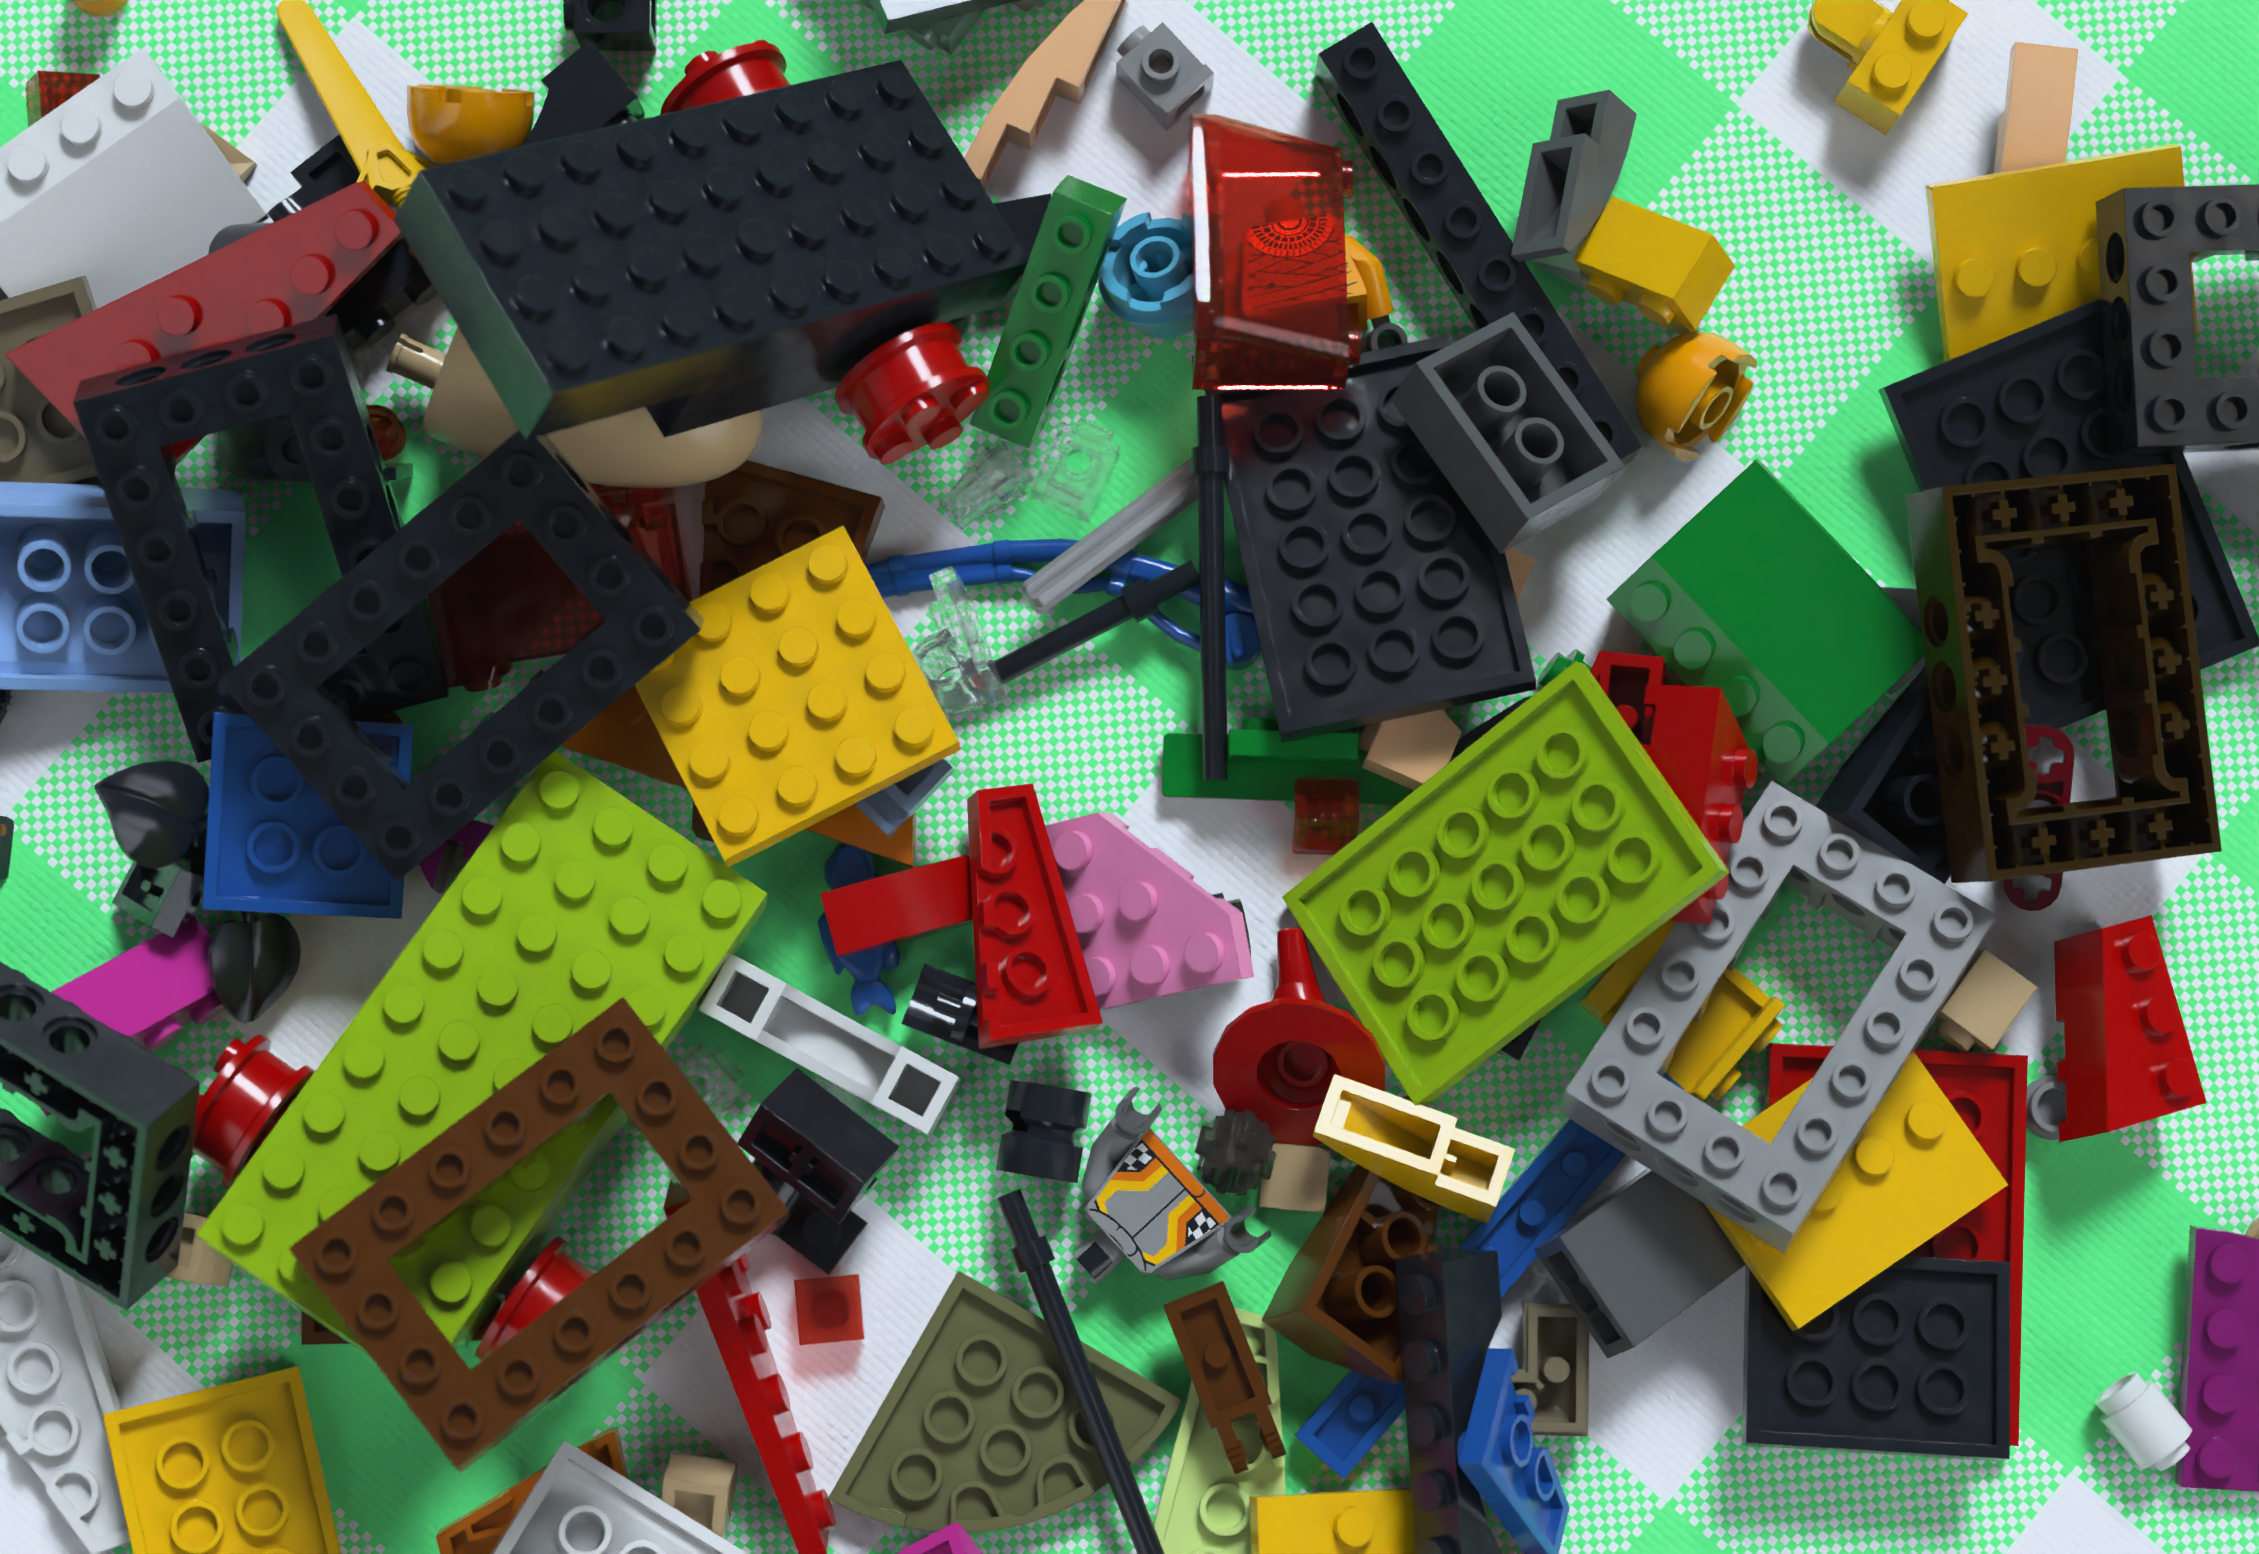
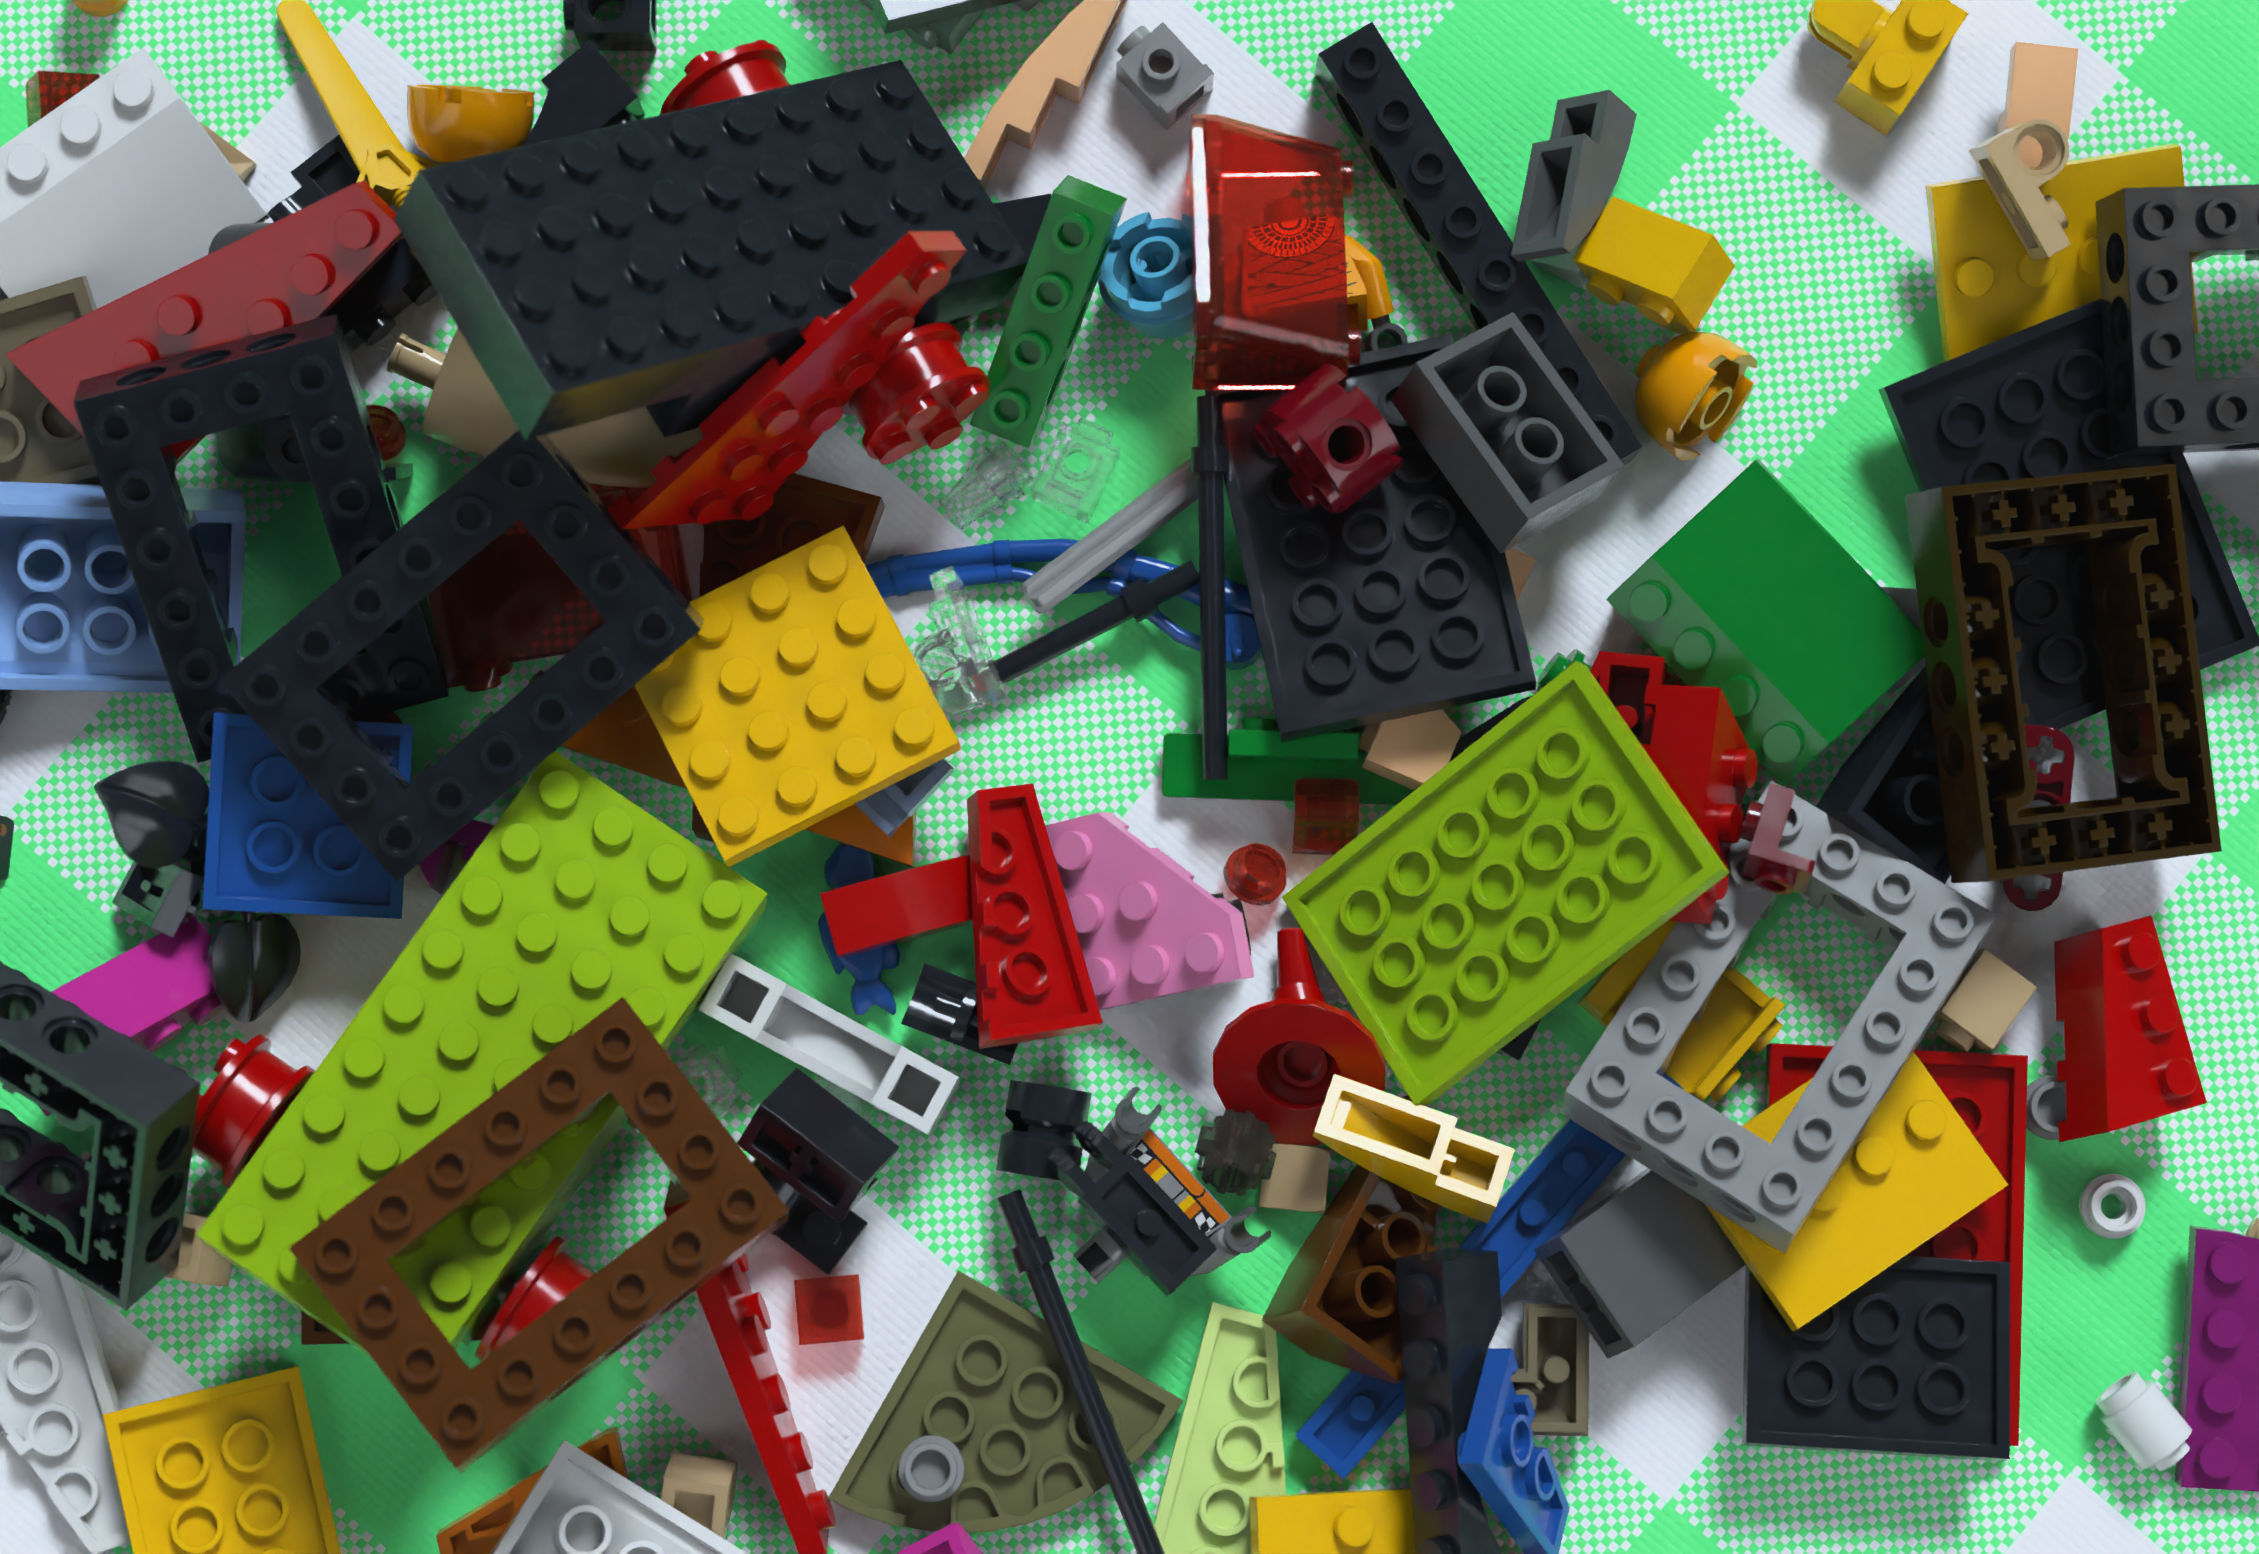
(786, 407): none -> red wing
(931, 1468): none -> light grey plate
(1134, 1211): none -> black hinge
(1222, 1368): reddish brown hinge -> none
(1255, 874): none -> clear red plate
(1329, 441): none -> dark red brick
(1769, 867): none -> dark red bracket
(2034, 217): none -> tan plate
(2131, 1201): none -> white plate

